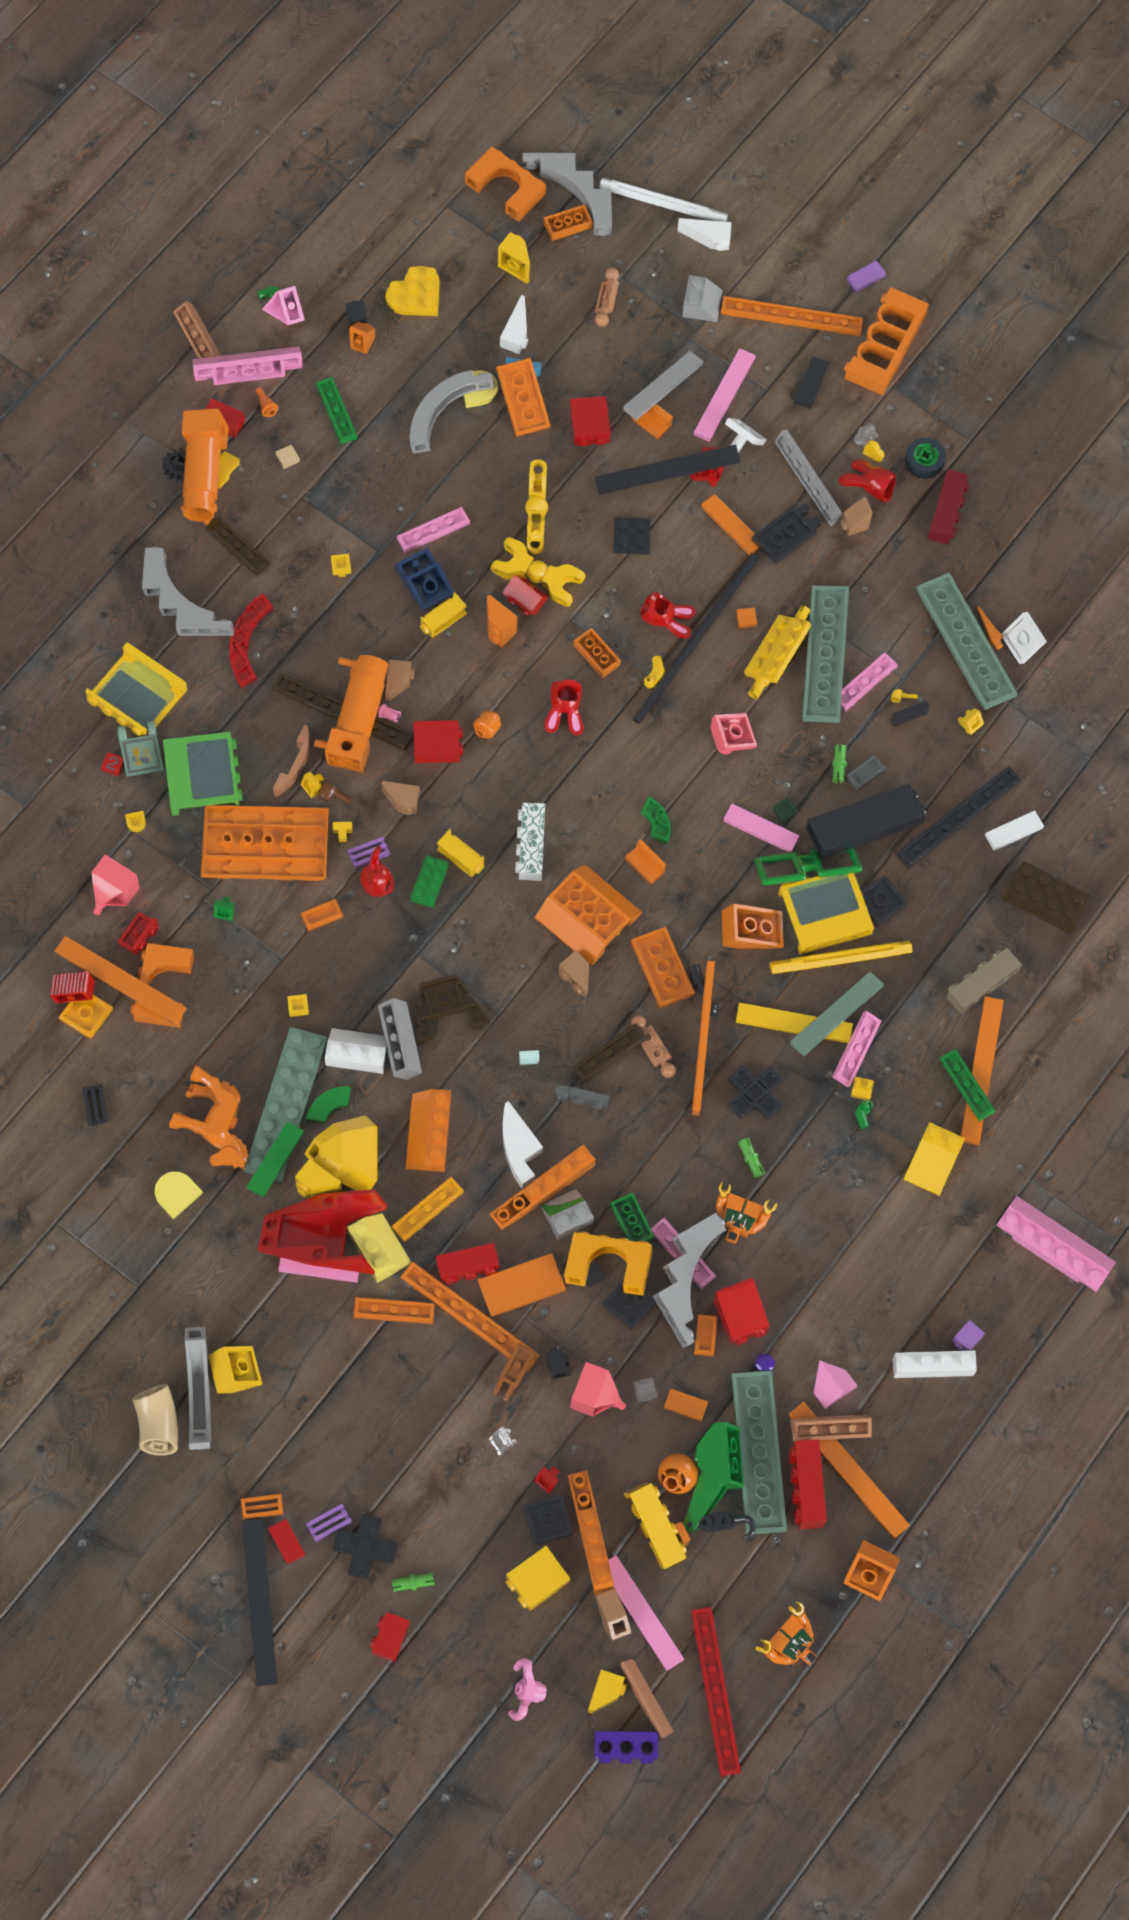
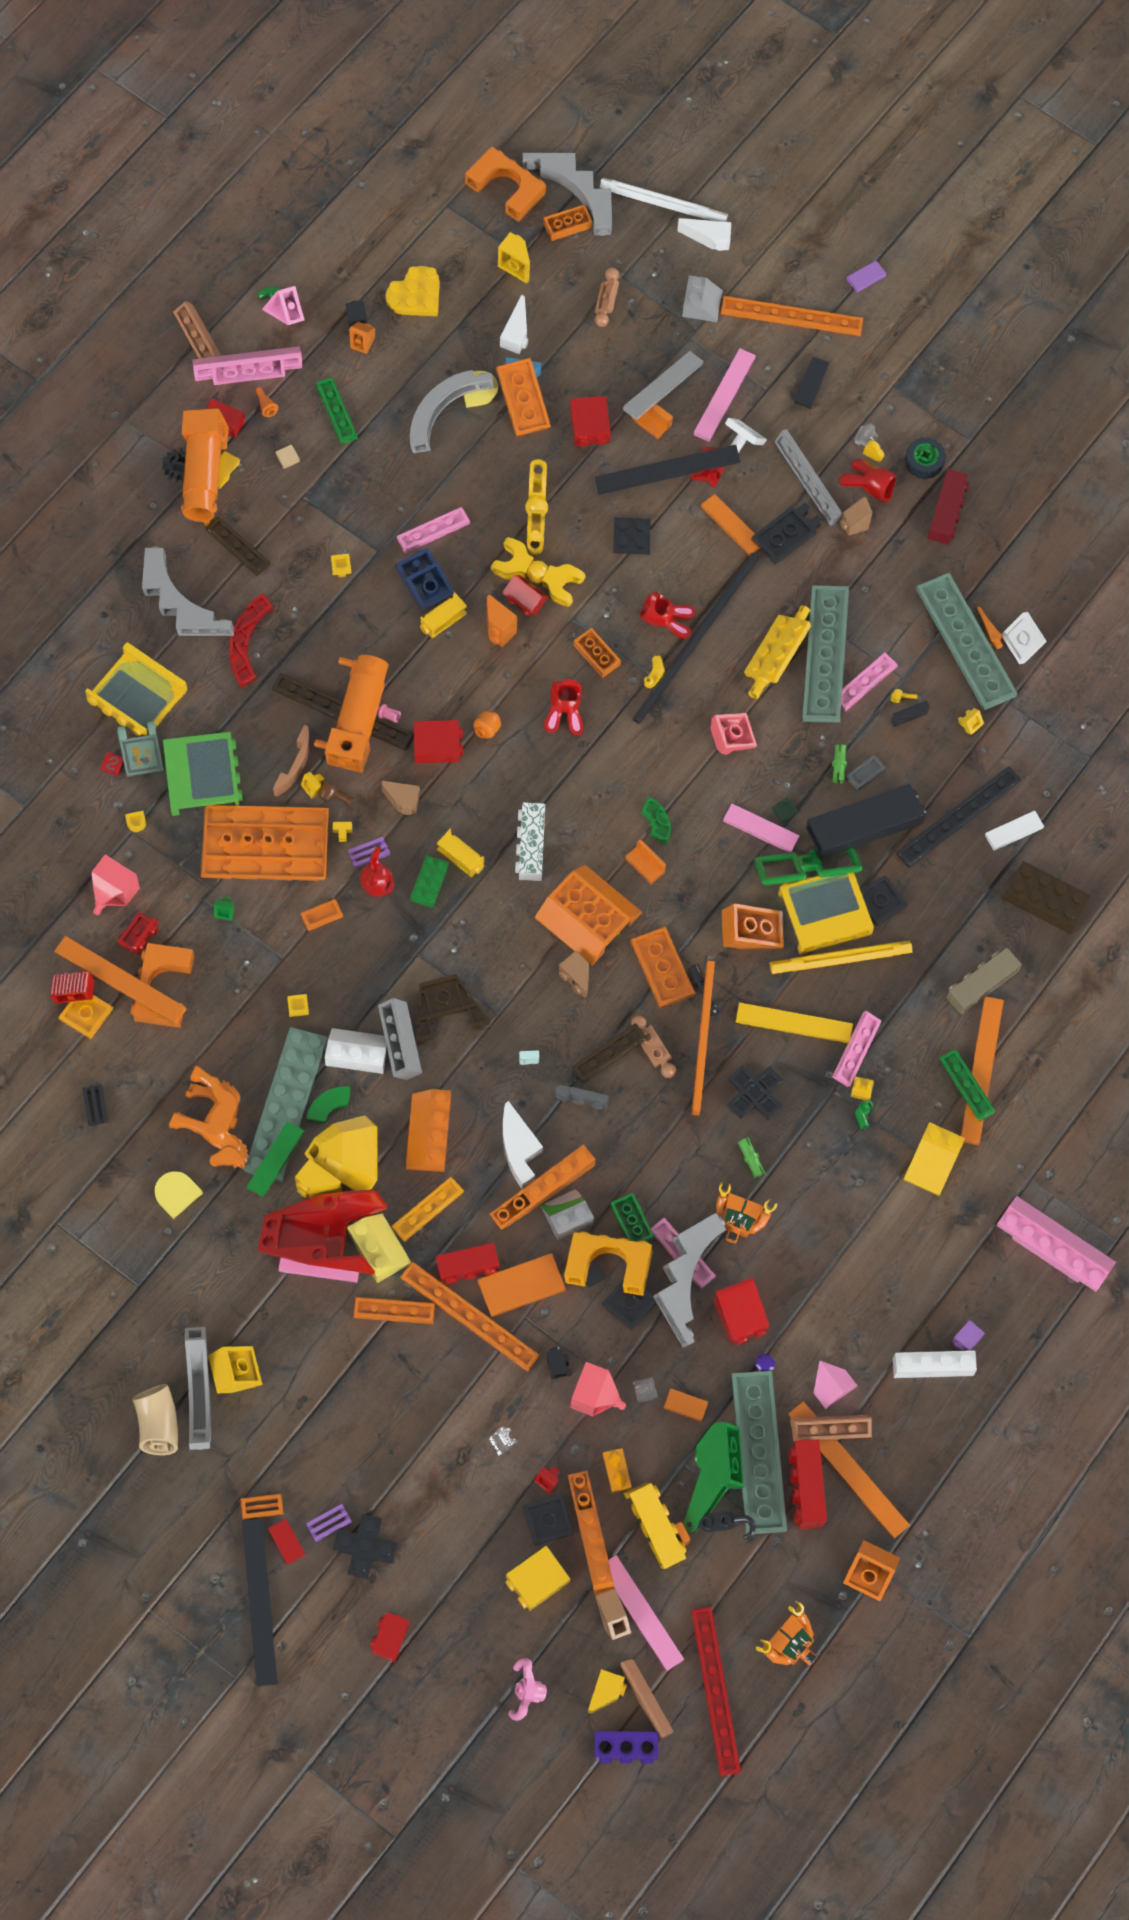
(398, 678): medium nougat slope -> none
(413, 1582): bright green pin -> none
(515, 1370): dark orange hinge -> none
(617, 1470): none -> light orange tile
(678, 1473): orange brick -> none
(705, 1335): orange tile -> none
(746, 618): orange tile -> none
(836, 1014): sand green tile -> none
(873, 376): orange fence -> none

